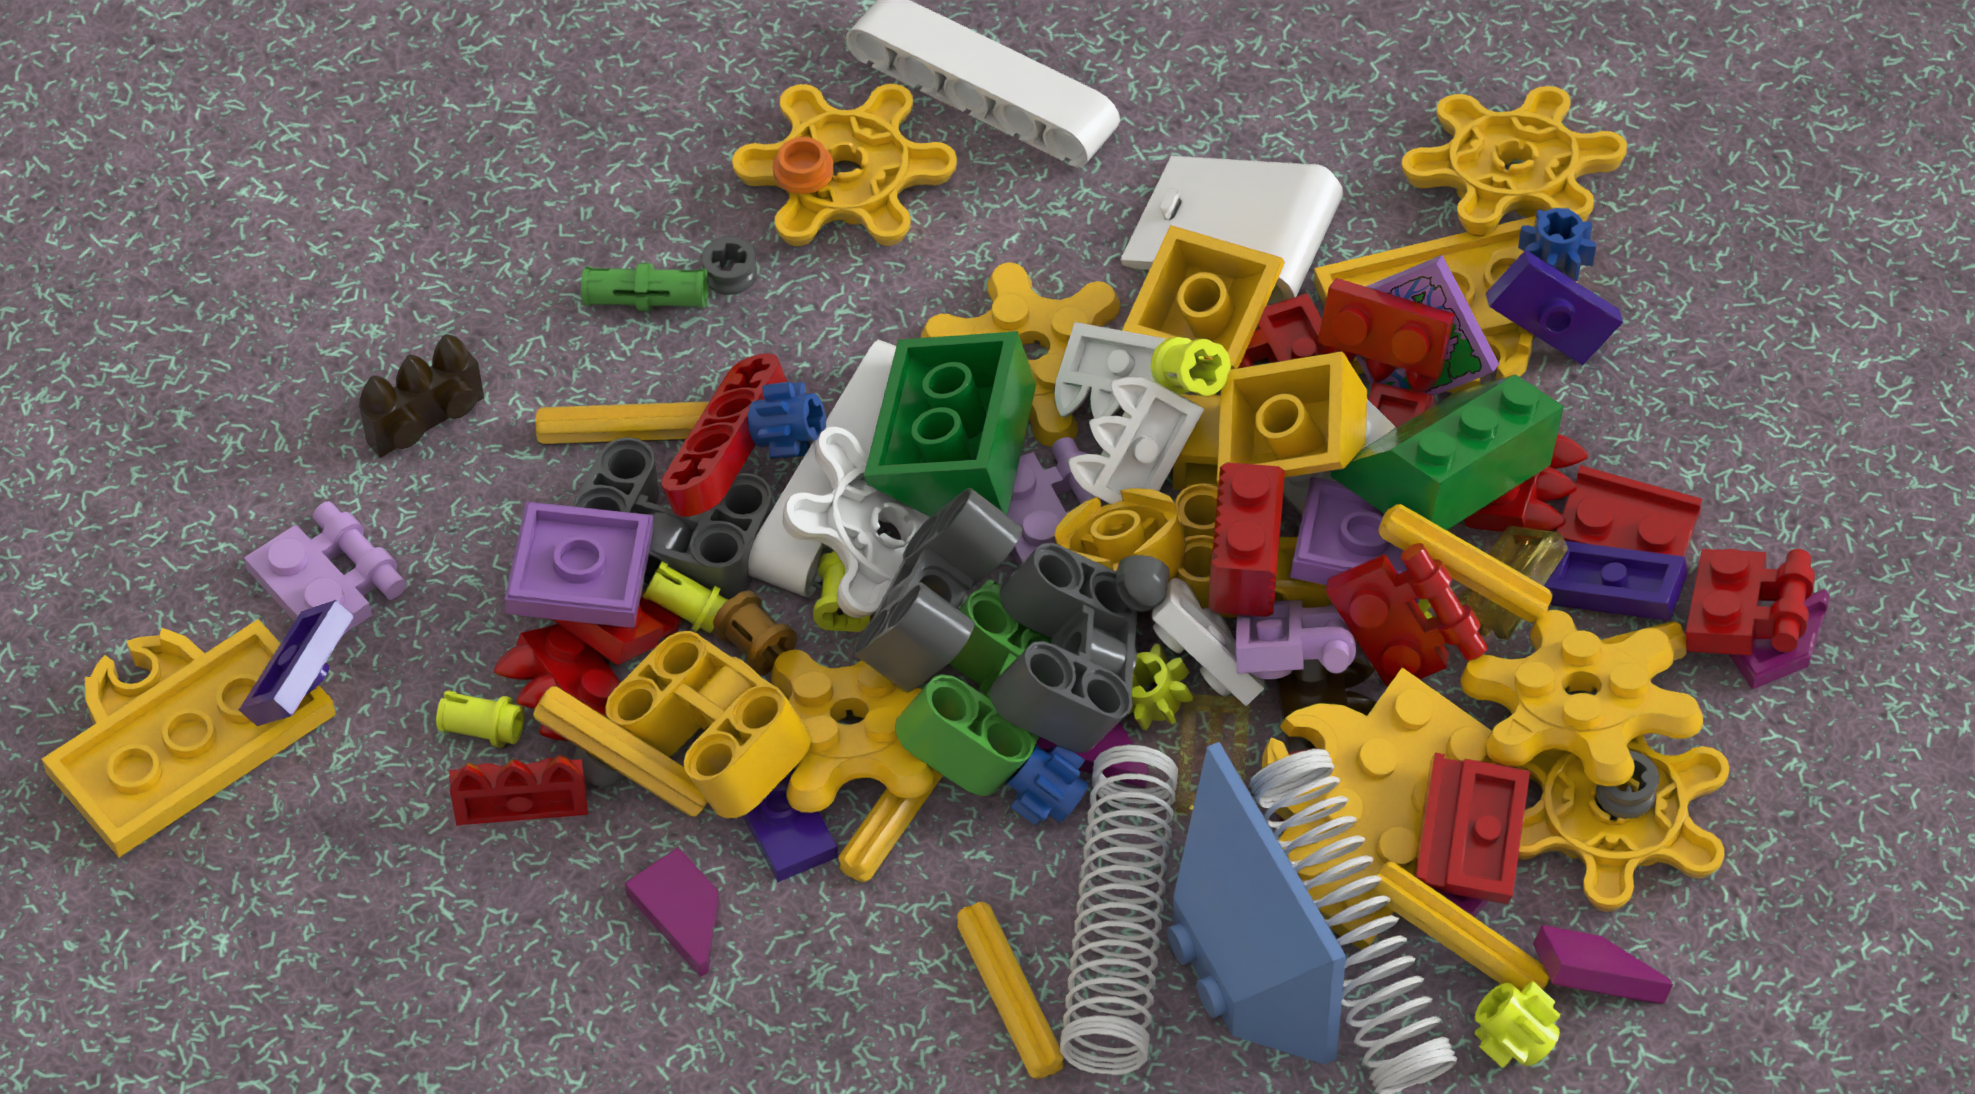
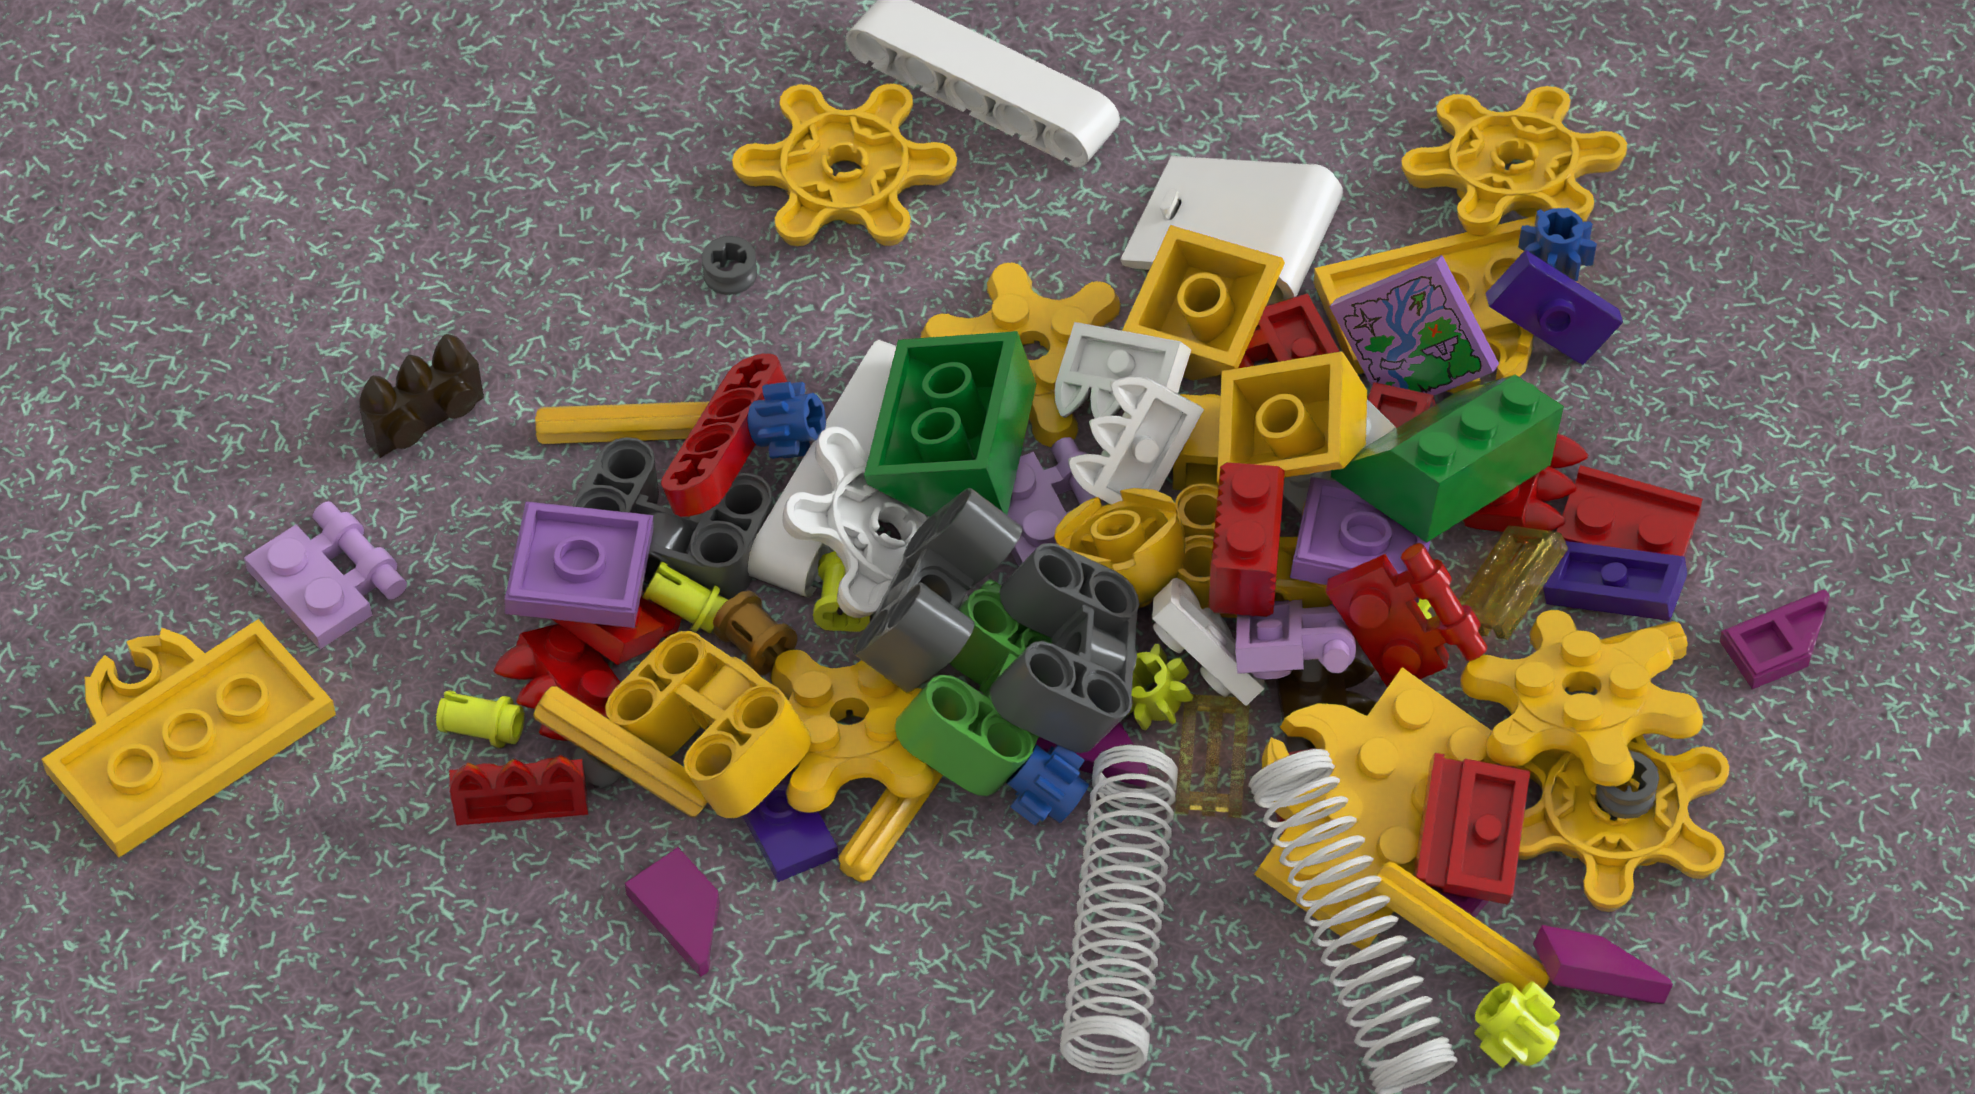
(297, 663): dark purple plate -> none
(644, 287): bright green pin -> none
(803, 166): orange plate -> none
(1010, 990): yellow axle -> none
(1141, 582): dark grey hinge -> none
(1188, 362): neon yellow bush -> none
(1253, 925): medium blue slope -> none
(1386, 333): red plate -> none
(1467, 563): yellow axle -> none
(1729, 595): red plate -> none

